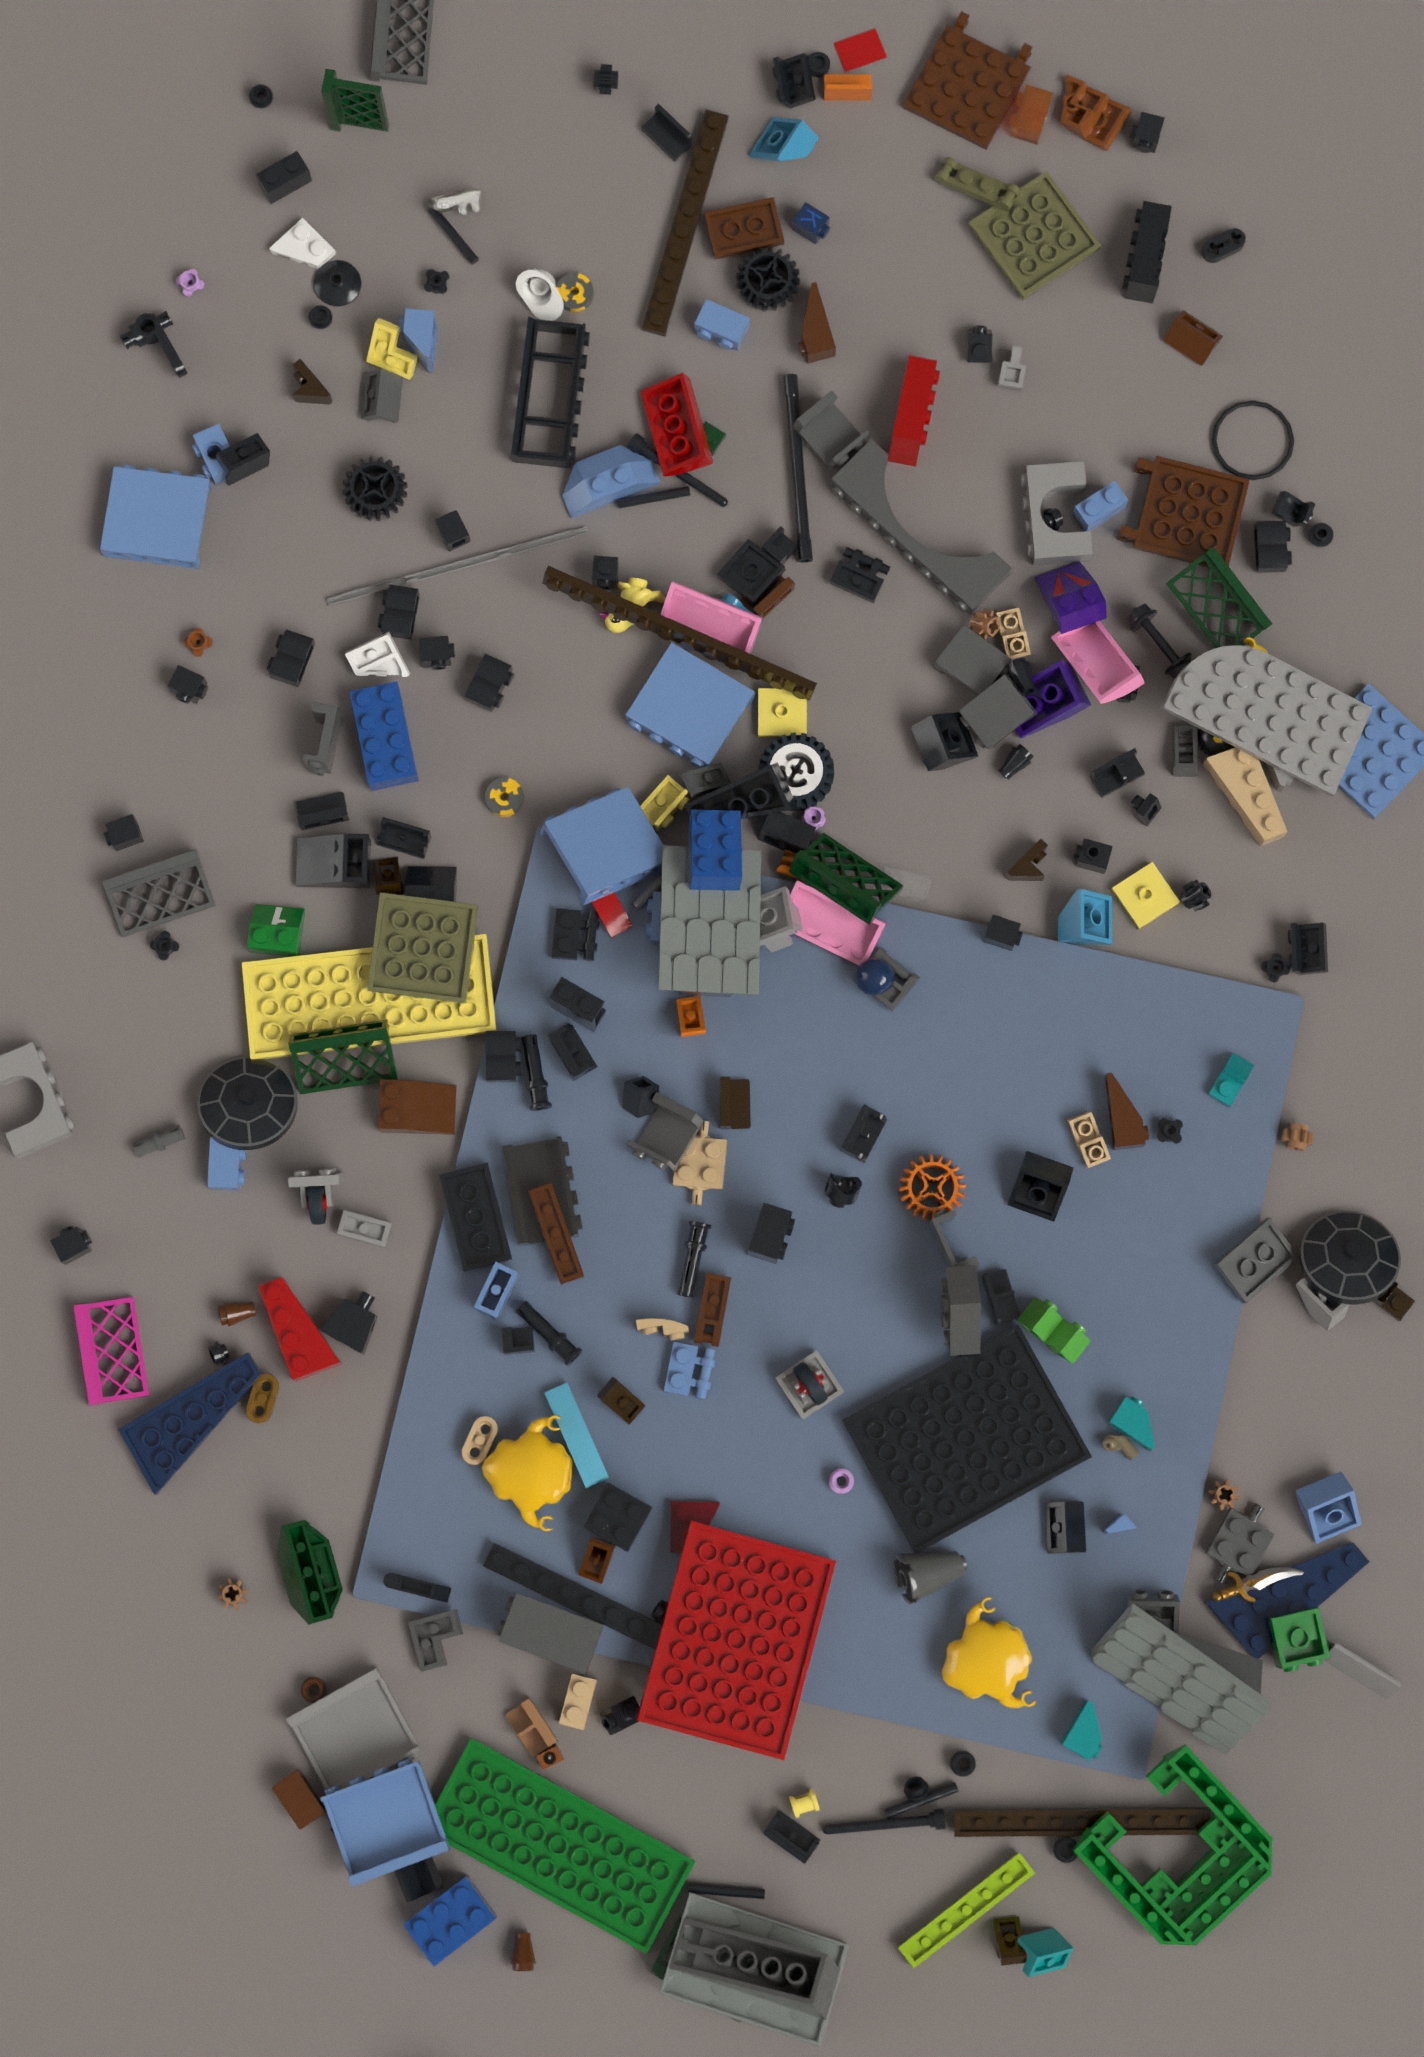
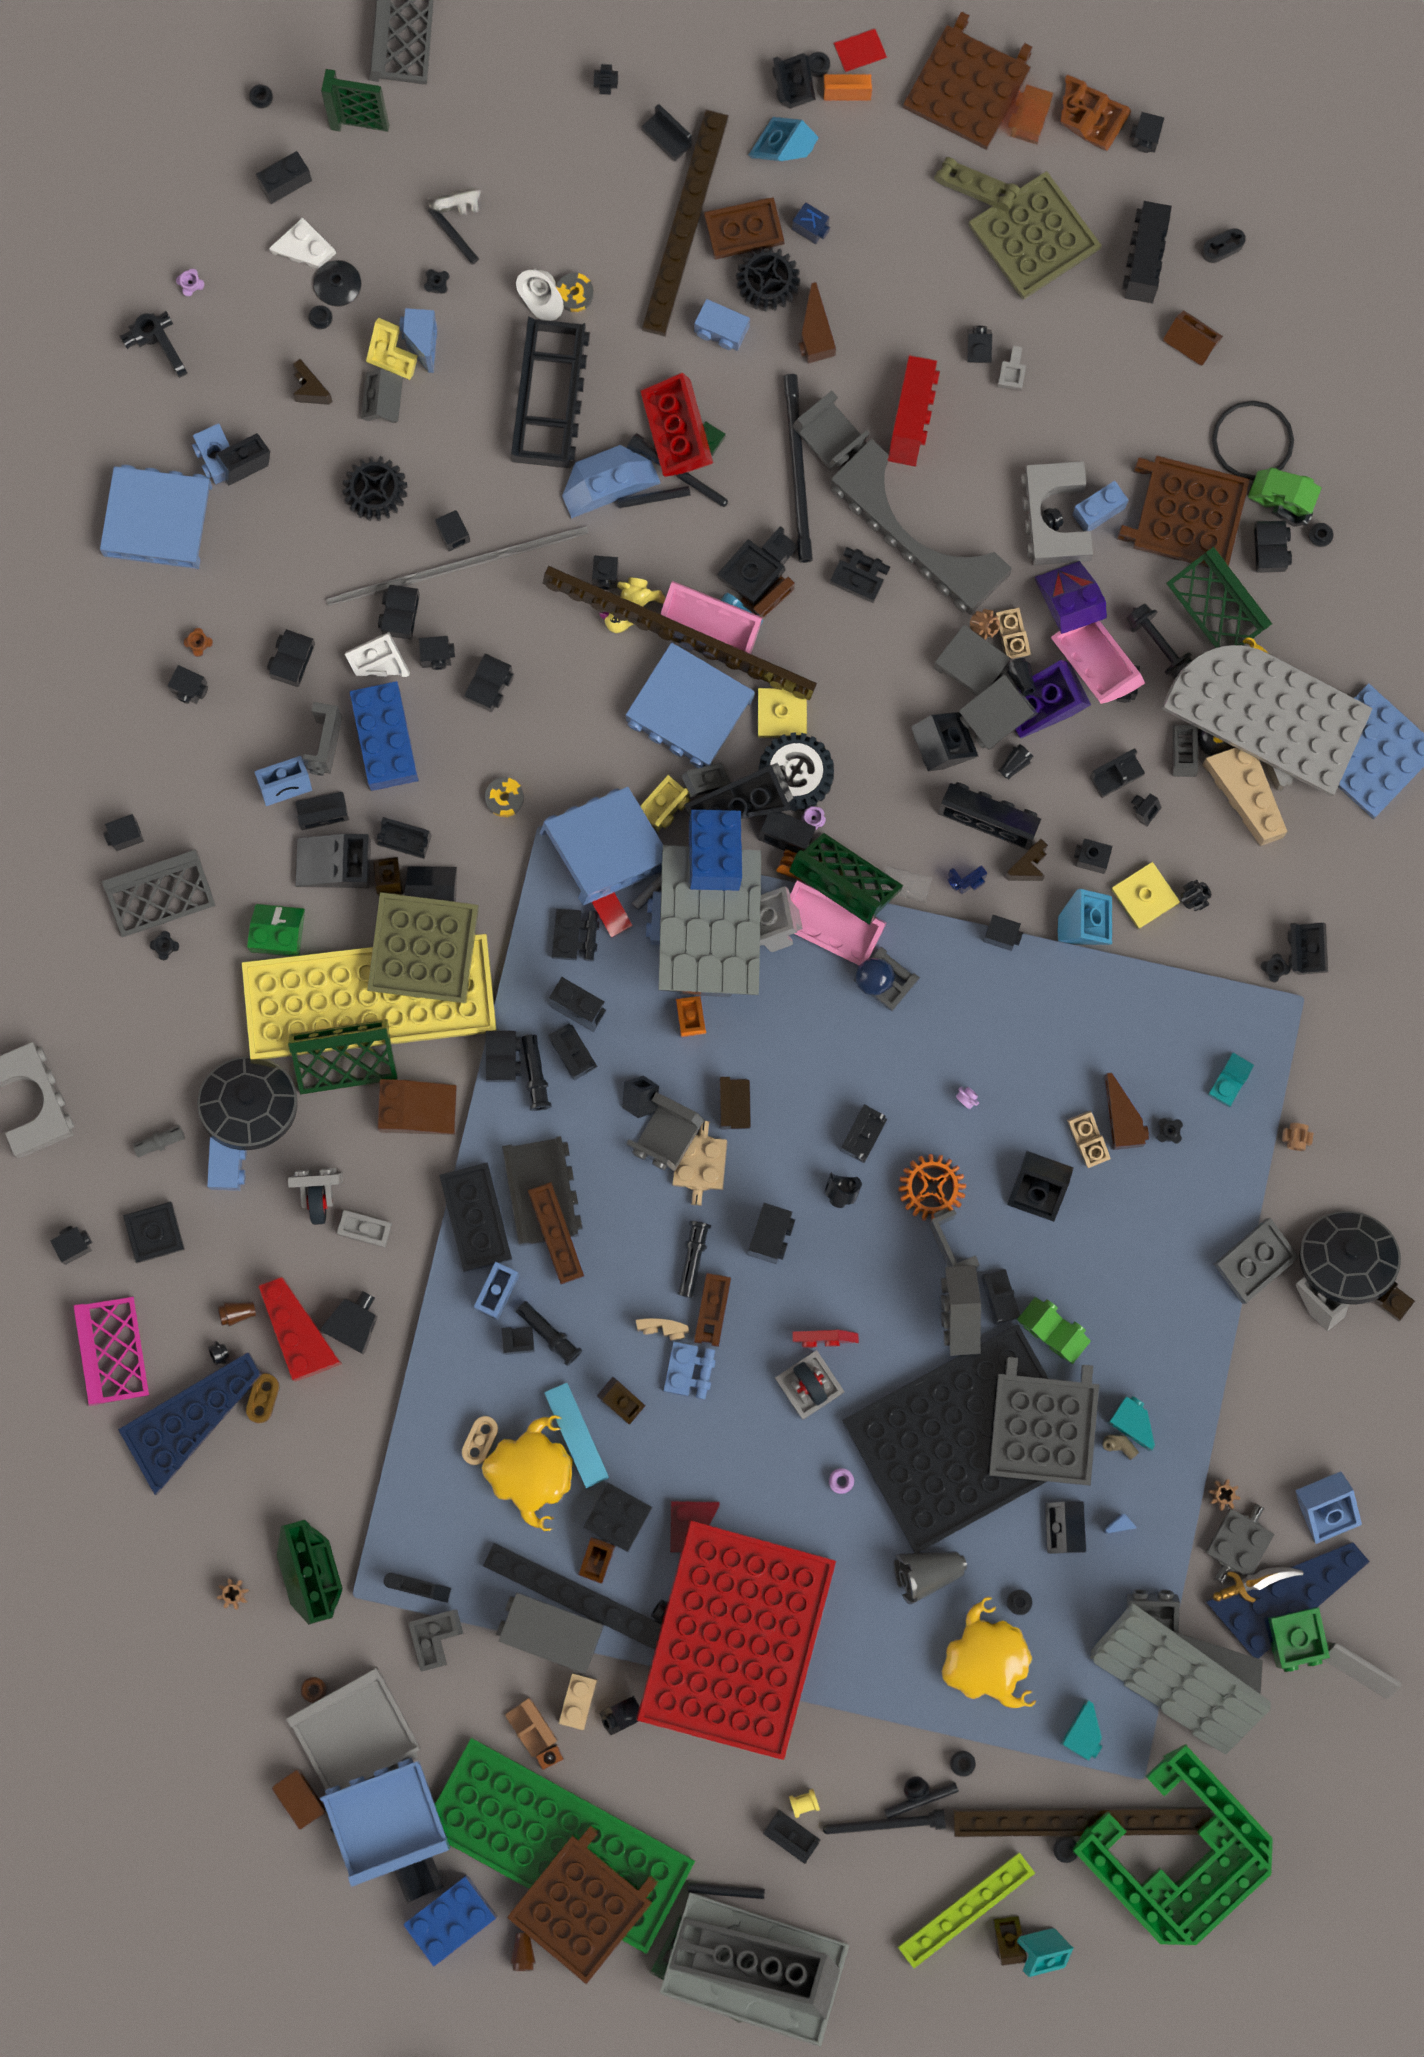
(153, 1232): none -> black plate
(283, 780): none -> medium blue brick
(581, 1908): none -> reddish brown plate
(831, 1338): none -> red wing
(967, 1097): none -> lavender plate
(973, 880): none -> clear blue bracket
(989, 815): none -> black slope
(1019, 1610): none -> black plate
(1044, 1427): none -> dark grey plate
(1285, 489): none -> bright green brick

